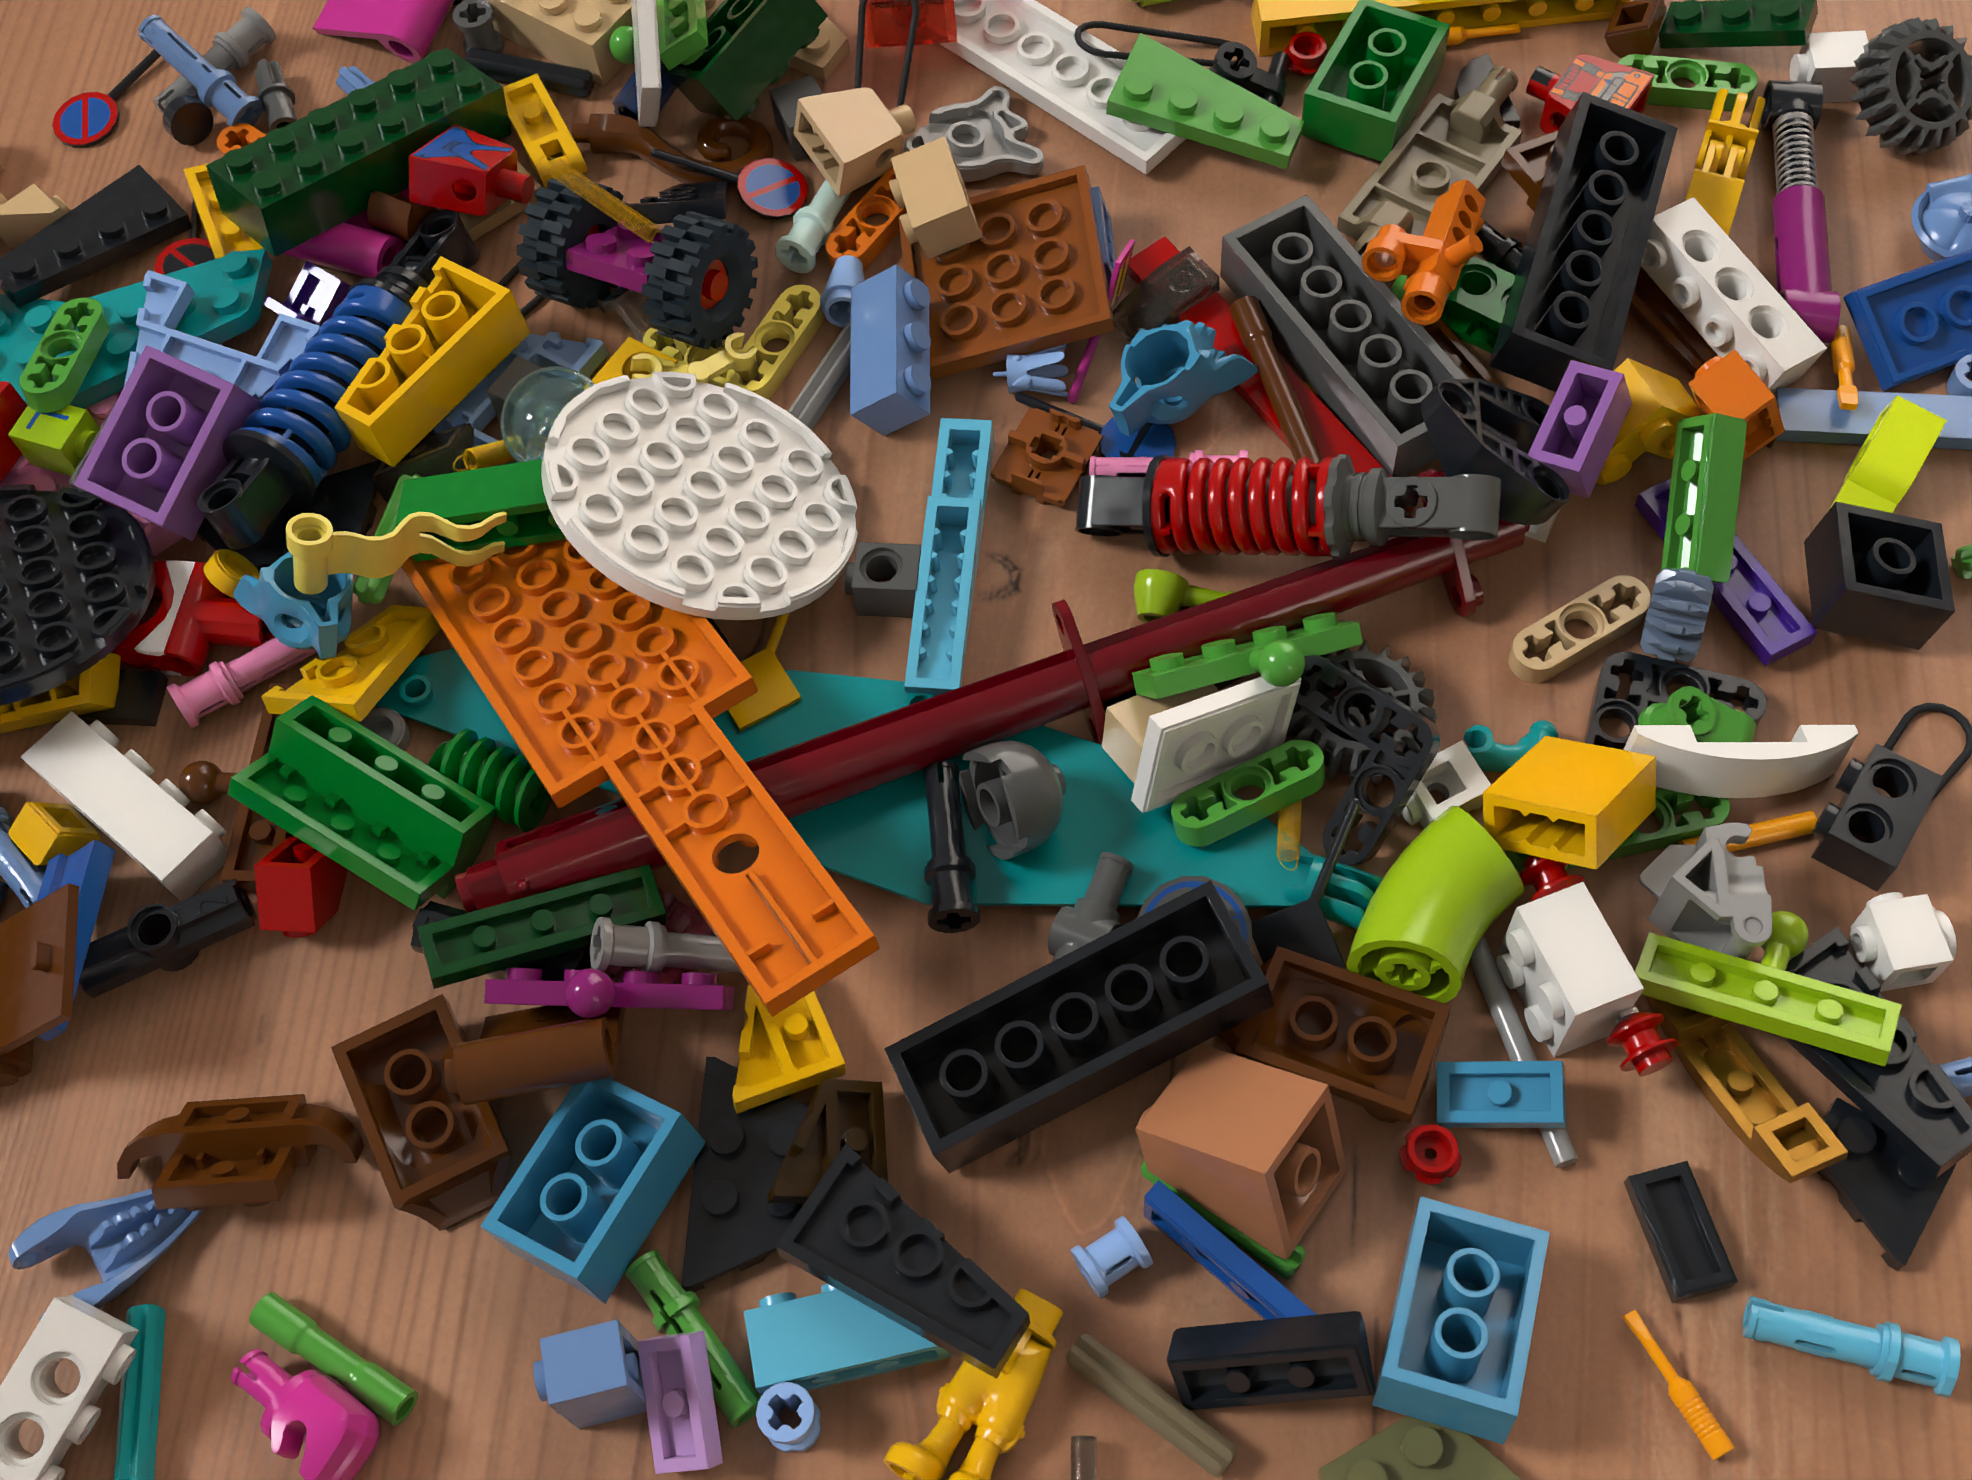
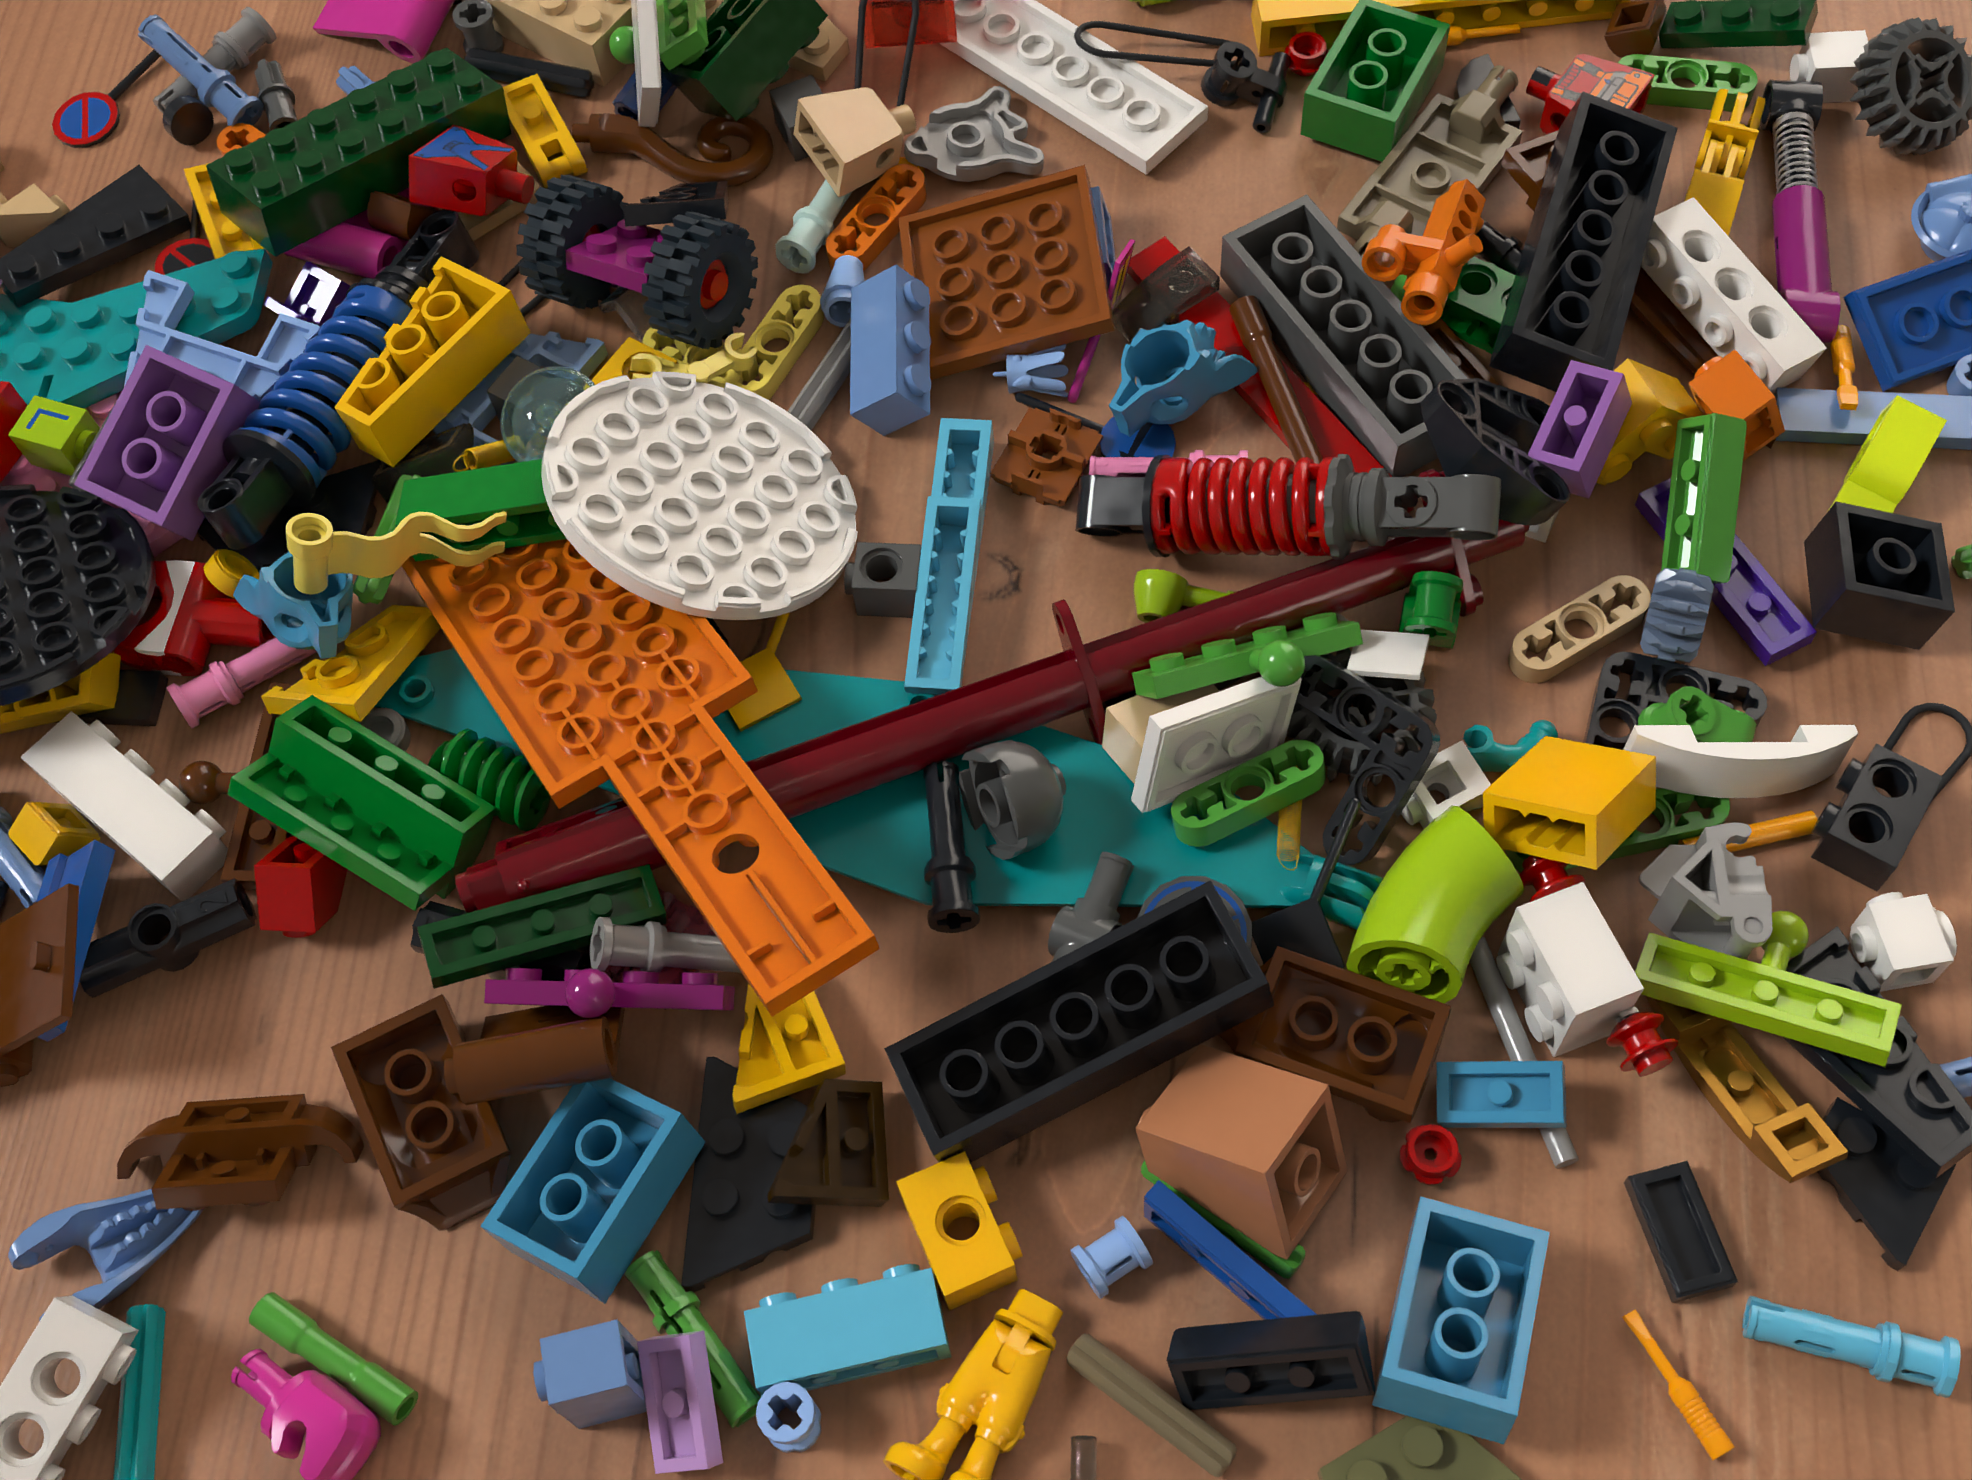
(68, 371): bright green beam -> none
(608, 196): yellow piece -> none
(764, 186): piece -> none
(892, 1260): black wing -> none
(934, 198): tan brick -> none
(960, 1266): none -> yellow brick
(1199, 105): bright green wing -> none
(1389, 654): none -> white piece
(1433, 607): none -> green piece

